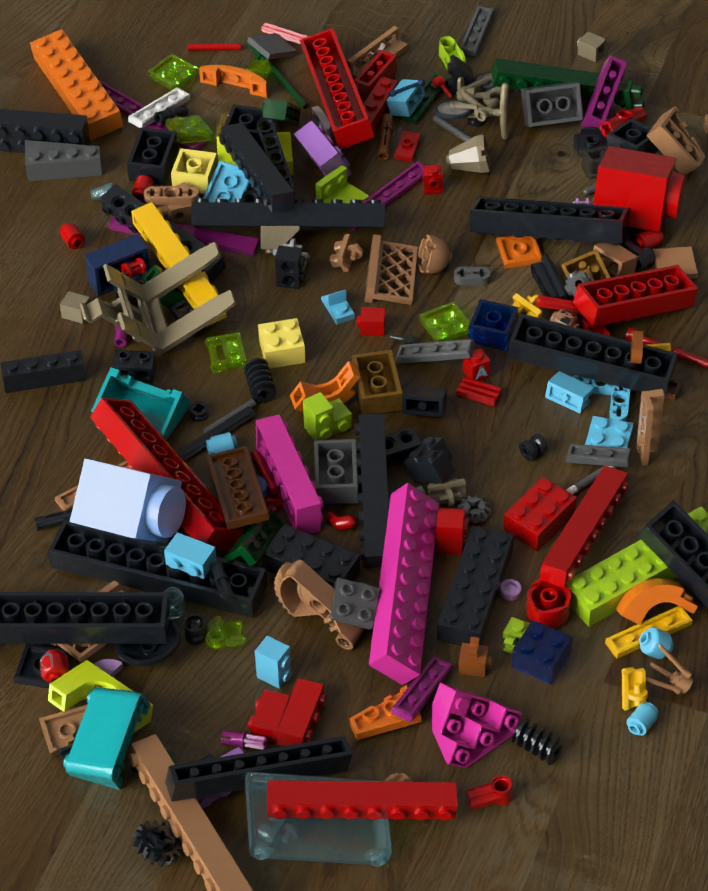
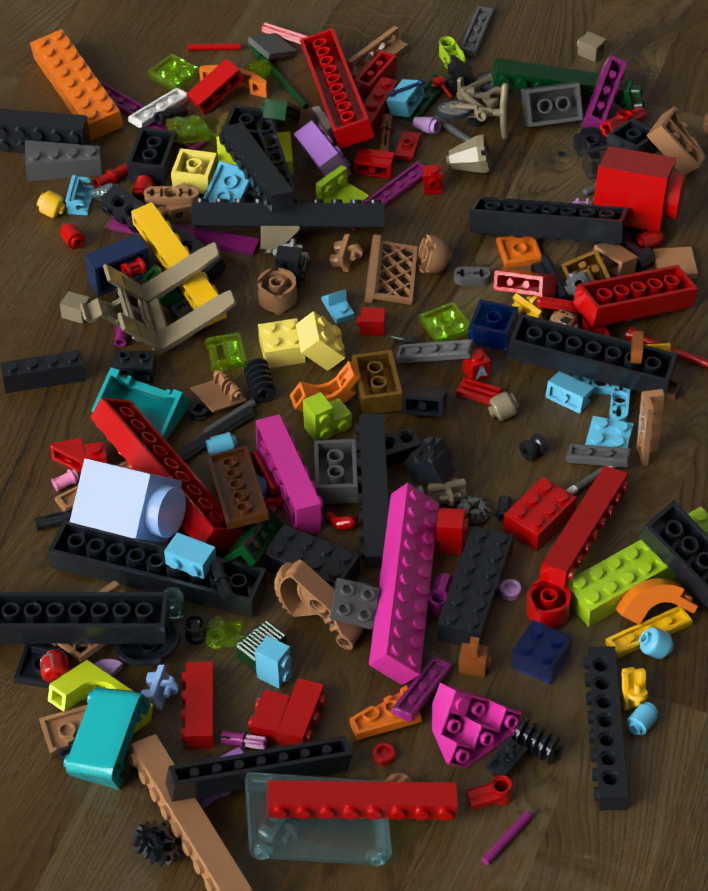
(51, 204): none -> yellow head
(65, 480): none -> bright pink pin
(69, 453): none -> red slope
(79, 196): none -> medium azure hinge
(96, 451): none -> red brick
(111, 176): none -> red pin
(161, 687): none -> light blue hips
(199, 705): none -> red brick
(215, 86): none -> red brick
(219, 393): none -> medium nougat hinge
(247, 646): none -> dark green brick
(277, 290): none -> medium nougat brick
(320, 341): none -> light yellow brick
(374, 163): none -> red brick
(383, 754): none -> red tile
(427, 124): none -> lavender cone
(439, 594): none -> magenta piece
(503, 406): none -> dark tan head
(503, 507): none -> black pin
(506, 757): none -> black hips
(506, 838): none -> magenta bar
(513, 633): lime plate -> none
(525, 282): none -> red brick
(606, 712): none -> black brick
(680, 681): medium nougat plant -> none

